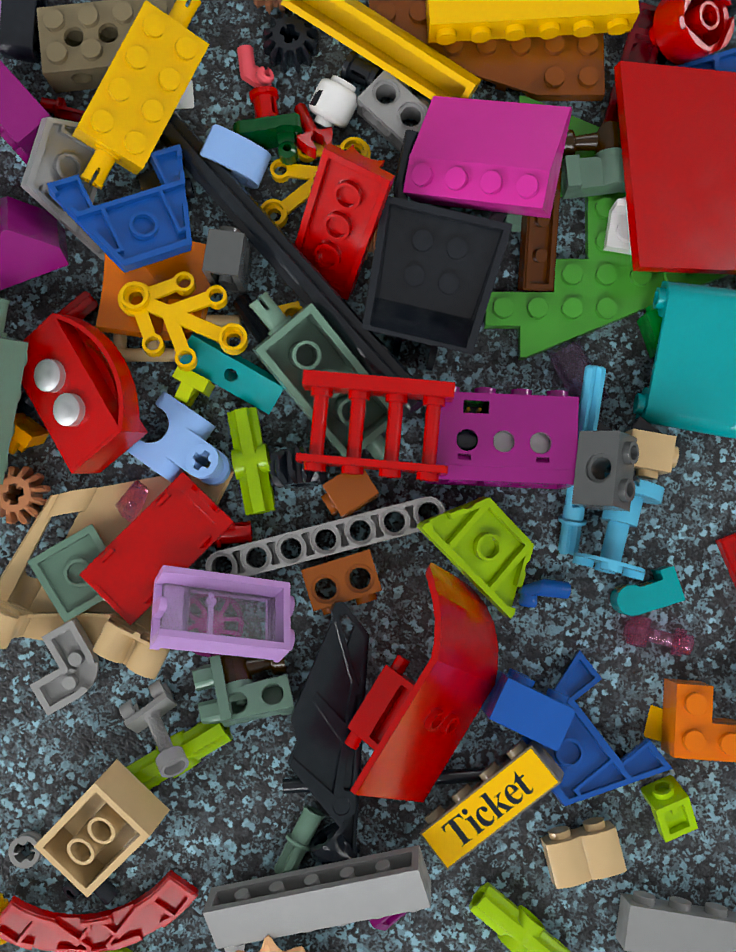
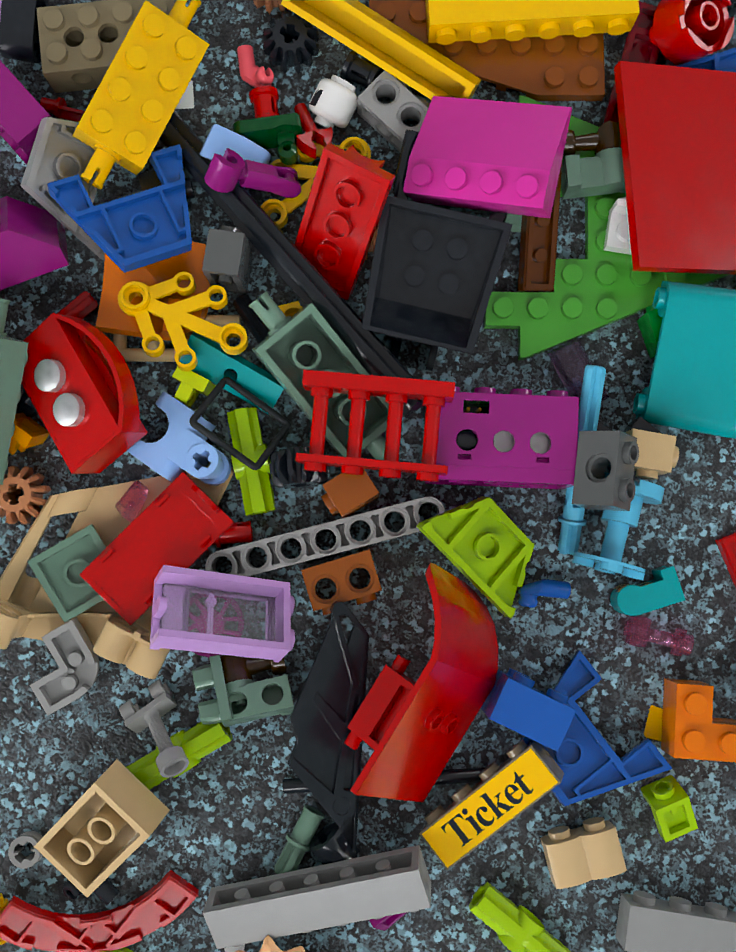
(226, 380): none -> black piece
(228, 169): none -> magenta piece

